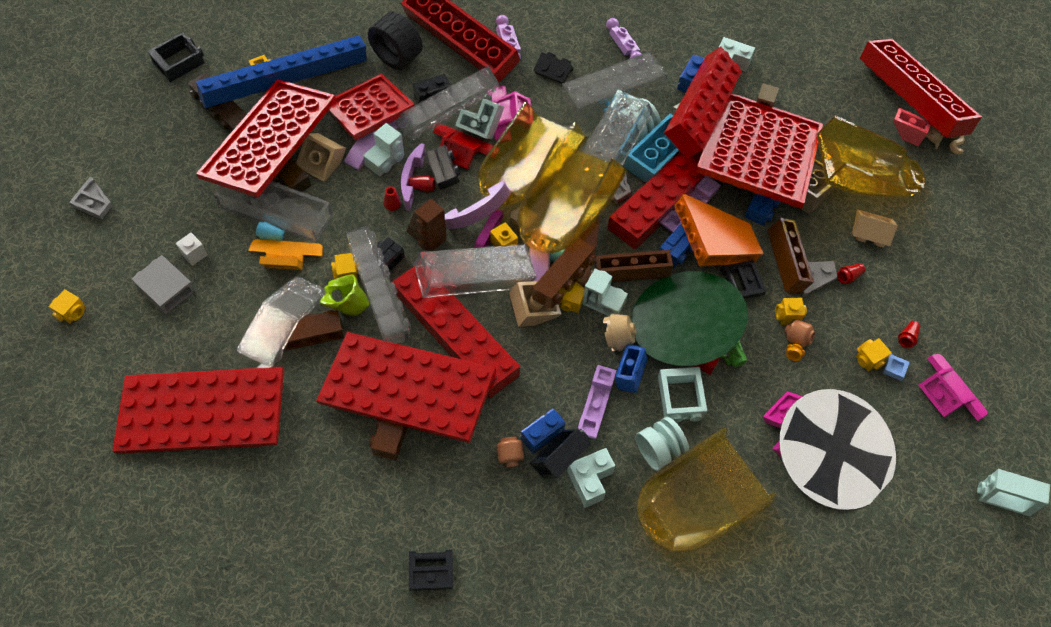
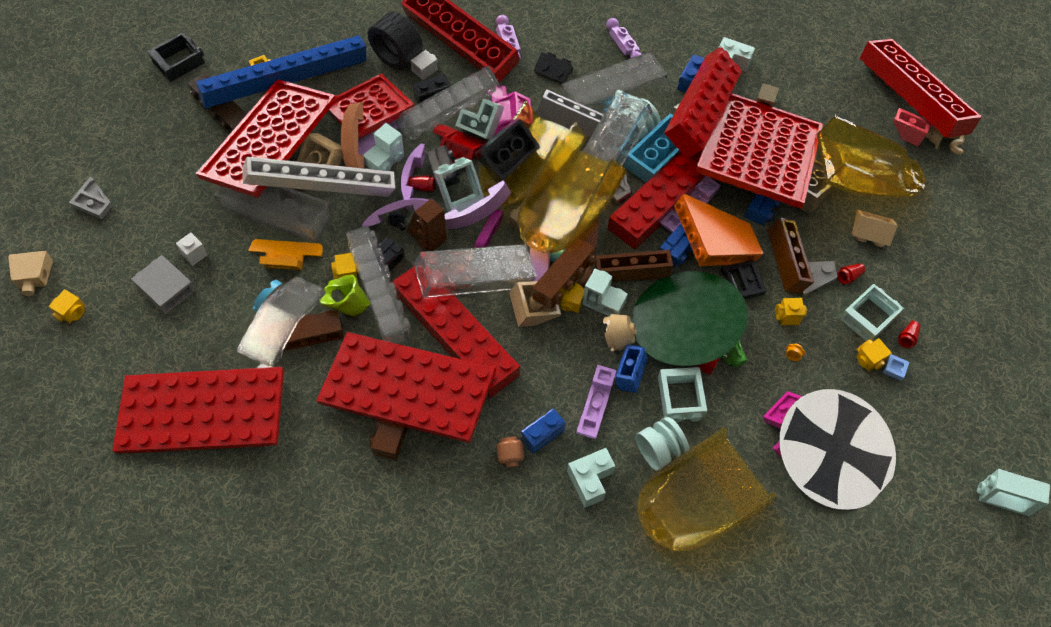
(30, 270): none -> tan torso
(267, 292): none -> medium azure tile
(269, 231): medium azure cone -> none
(317, 177): none -> white brick
(349, 136): none -> nougat slope
(377, 217): none -> lavender slope
(391, 199): red cone -> none
(399, 222): none -> black piece
(424, 64): none -> white brick
(430, 576): black plate -> none
(465, 202): none -> light aqua window
(503, 236): yellow brick -> none
(507, 150): none -> black brick
(560, 453): black window -> none
(566, 112): none -> light grey brick
(800, 333): nougat head -> none
(863, 326): none -> light aqua window
(949, 391): dark pink plate -> none

